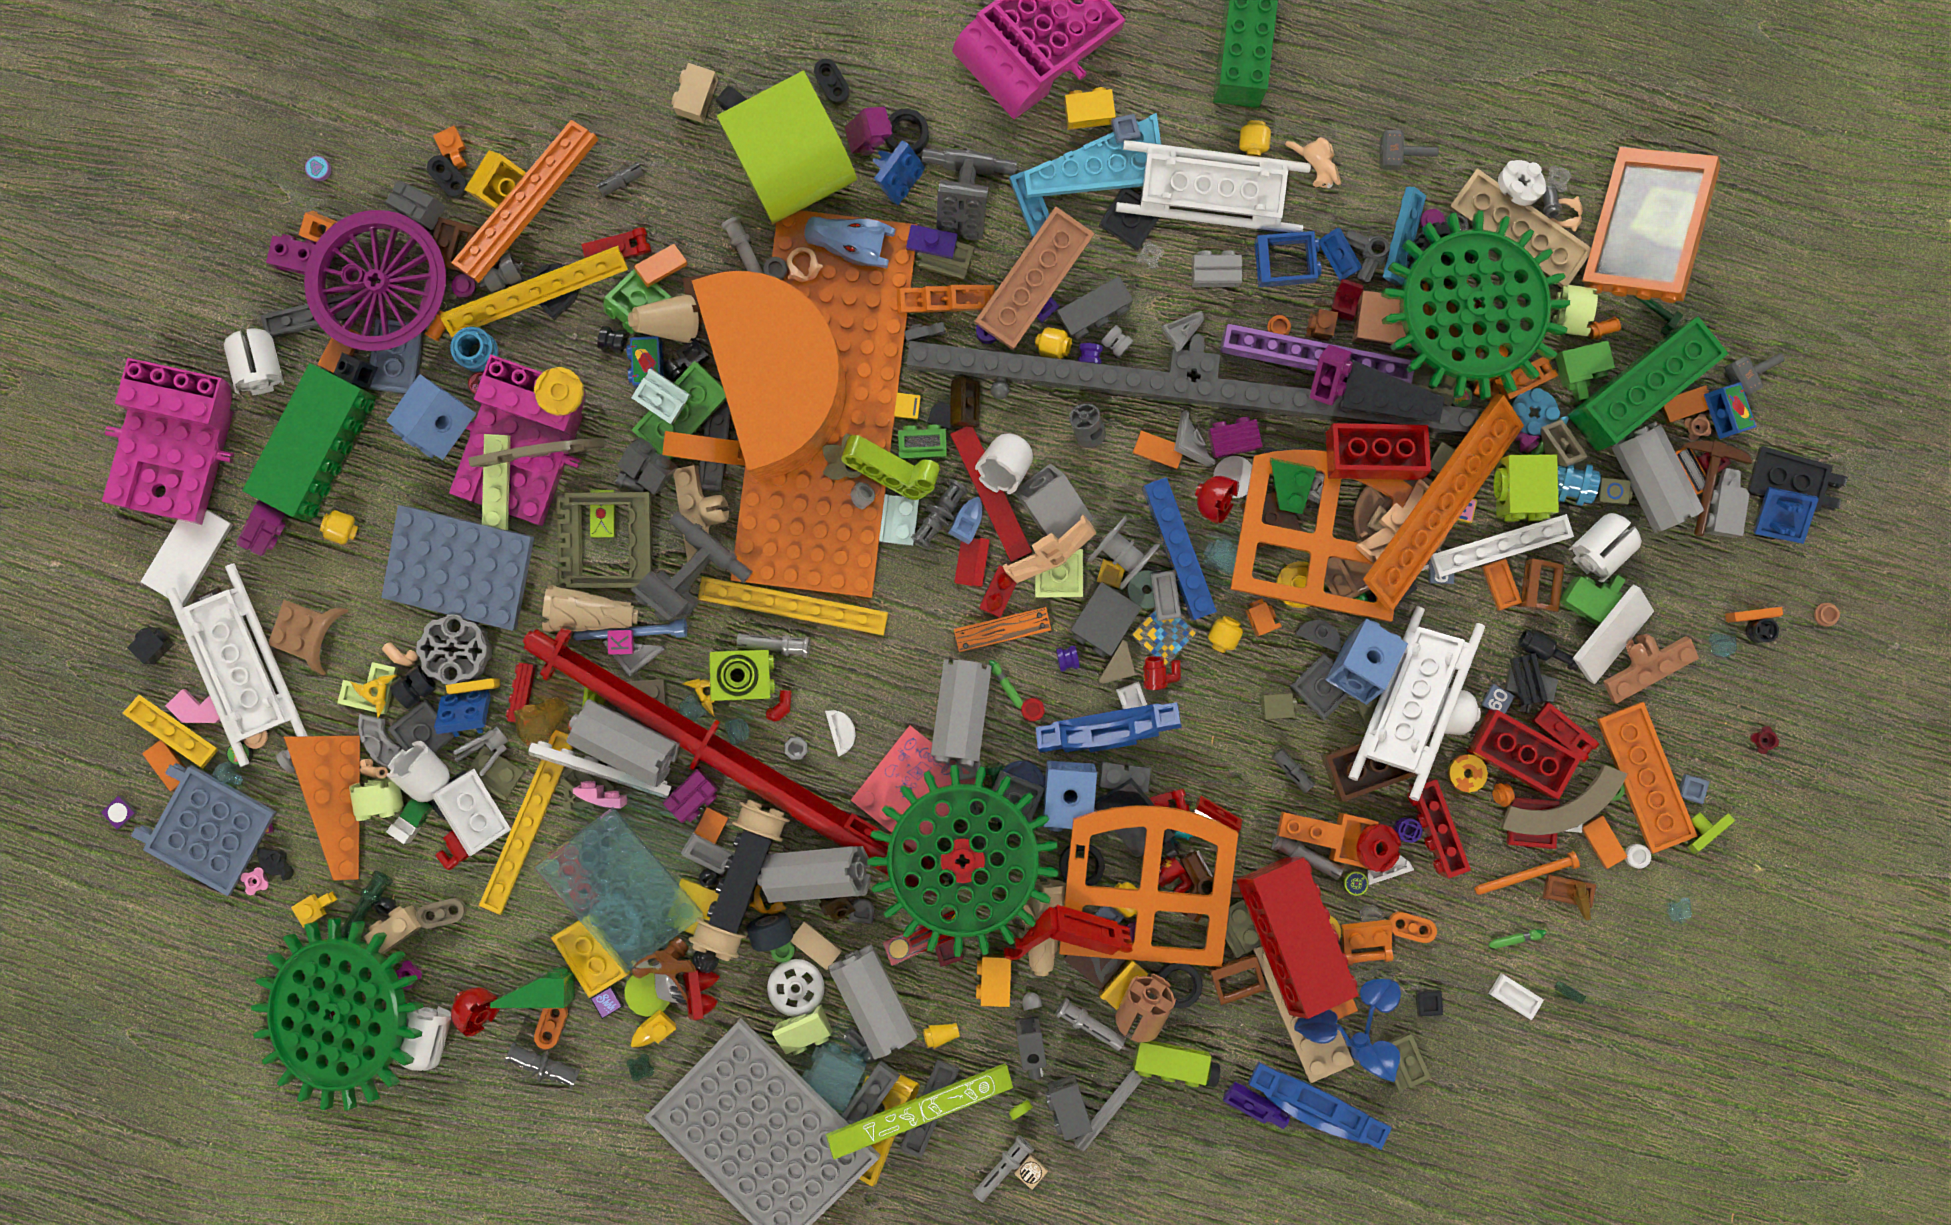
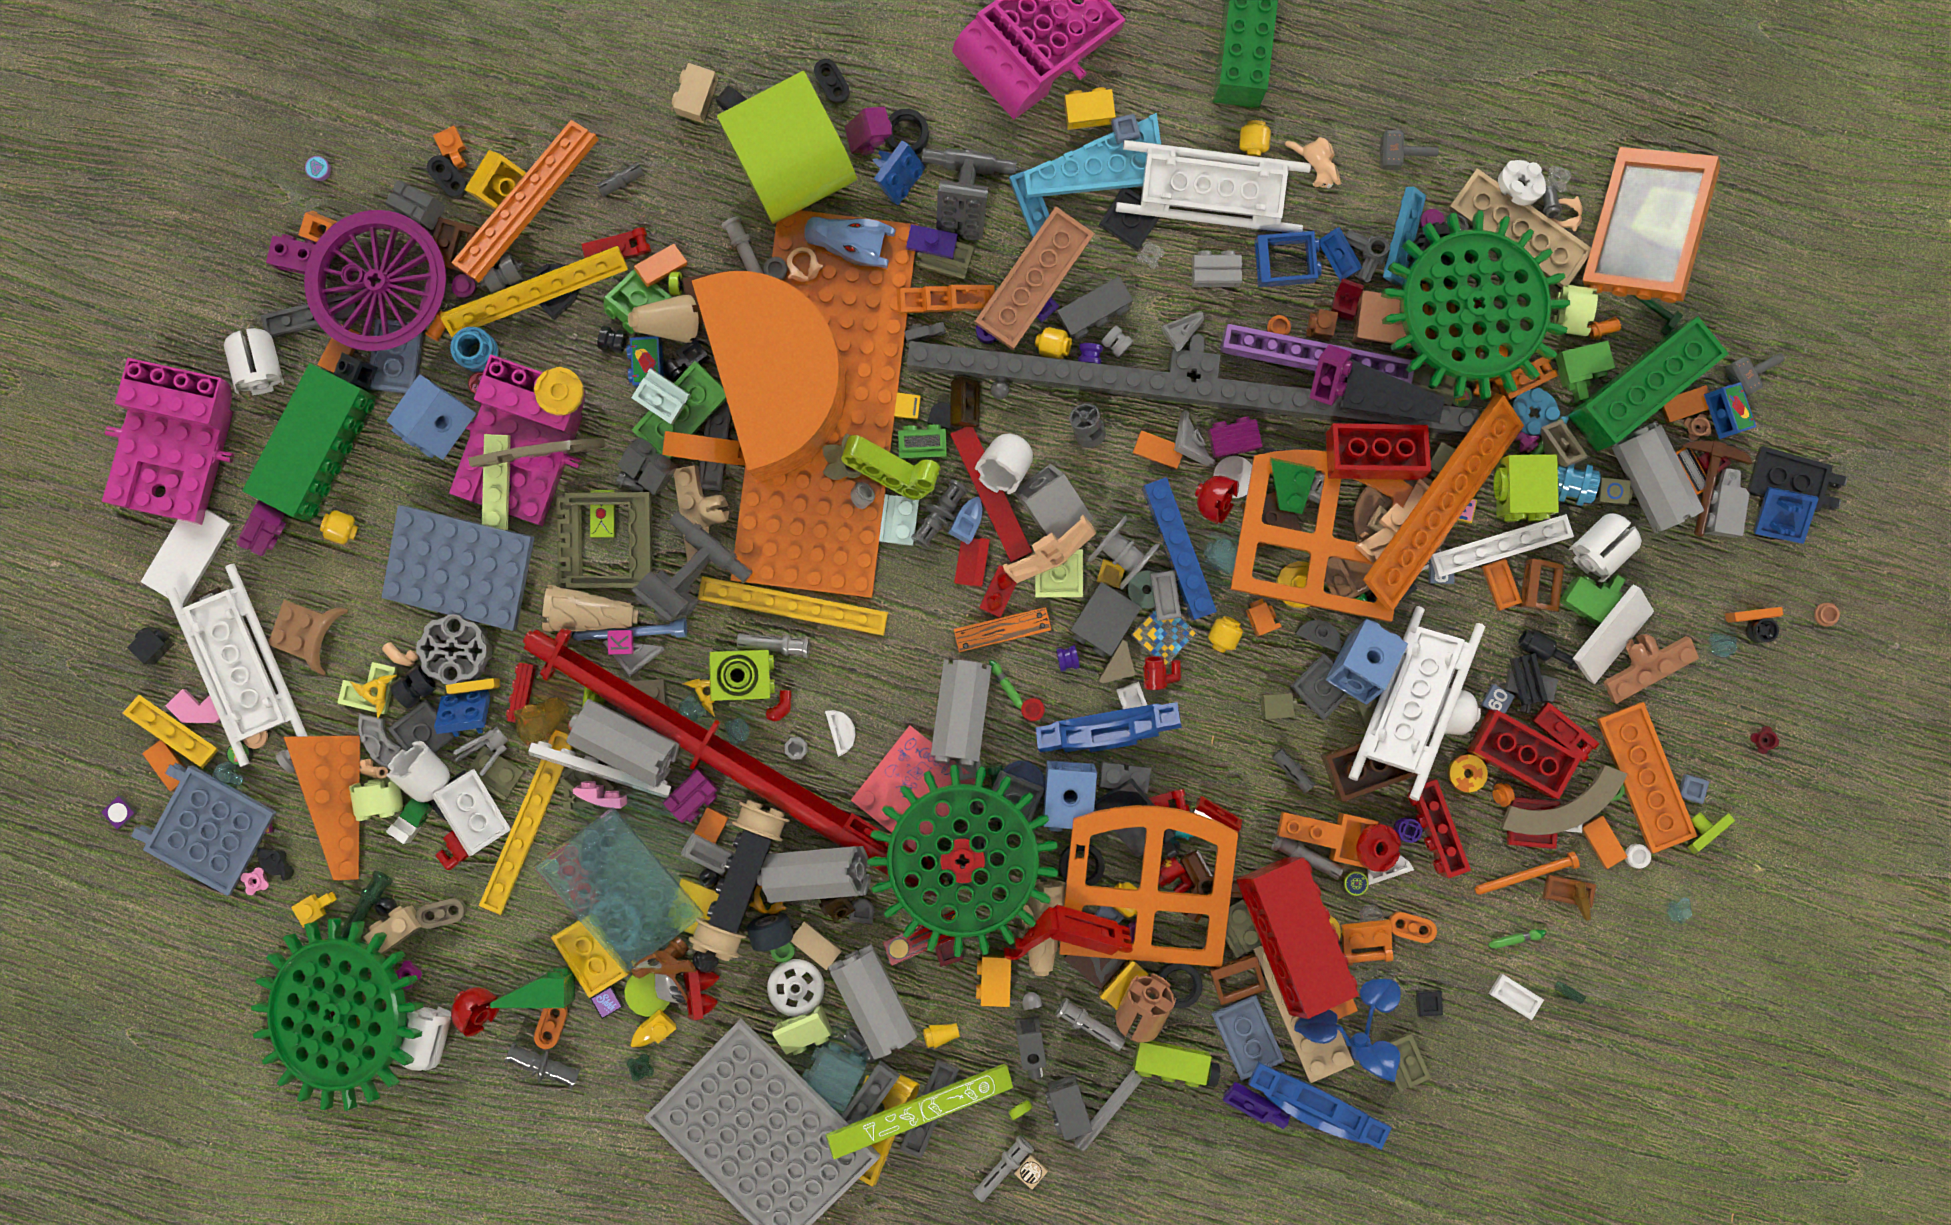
(675, 283): none -> lime tile
(1247, 1036): none -> sand blue tile

